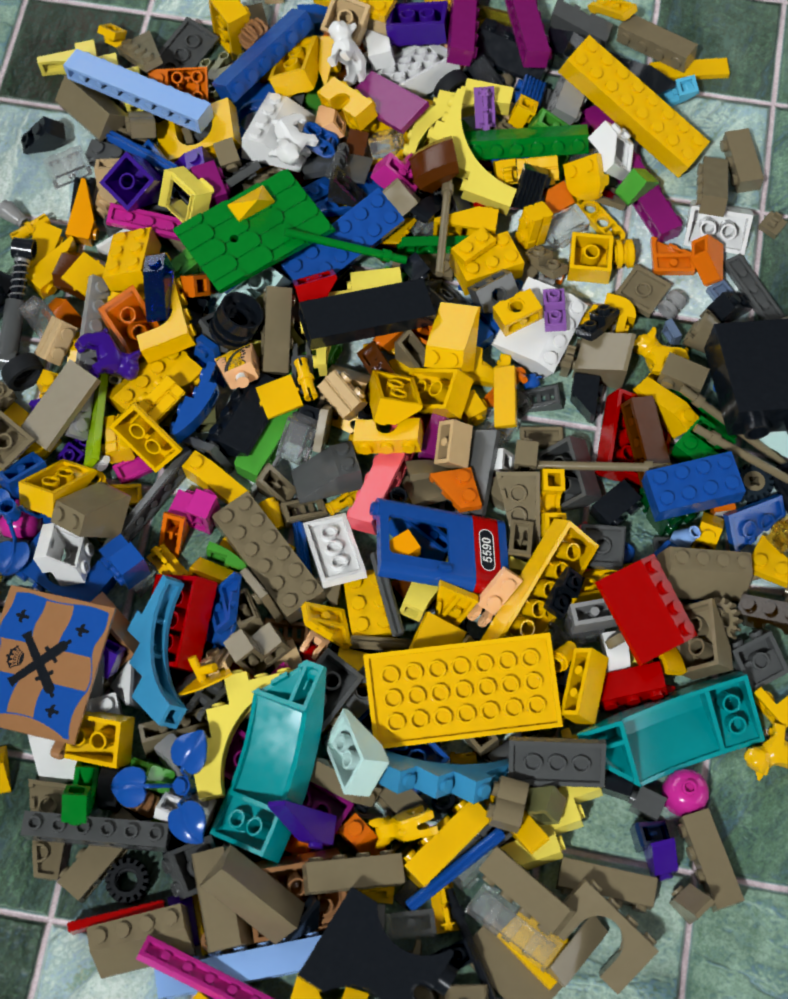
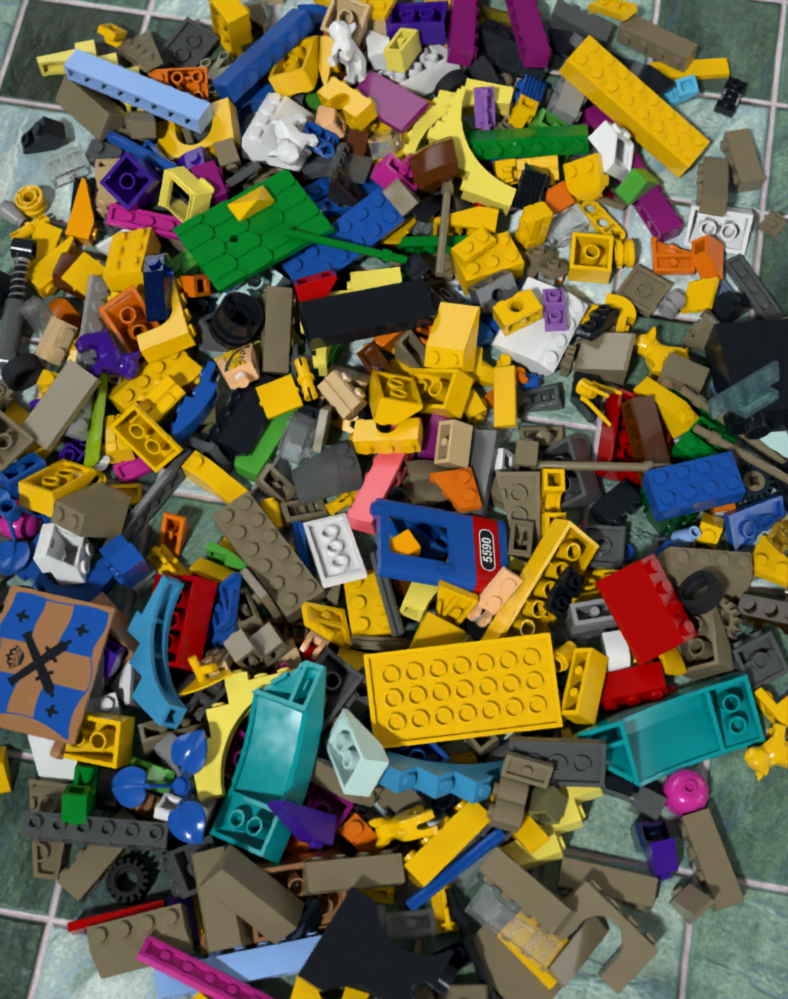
(31, 201): none -> yellow wheel
(197, 508): dark pink brick -> none
(207, 351): blue wing -> none
(252, 32): medium nougat gear -> none
(402, 50): none -> light yellow brick
(526, 769): none -> dark tan plate
(544, 437): none -> dark tan hinge
(590, 389): none -> yellow plant
(615, 641): dark tan tile -> none
(671, 333): sand blue tile -> none
(700, 295): none -> yellow piece
(708, 600): none -> black tyre
(730, 97): none -> black slope
(748, 394): none -> clear light blue bracket

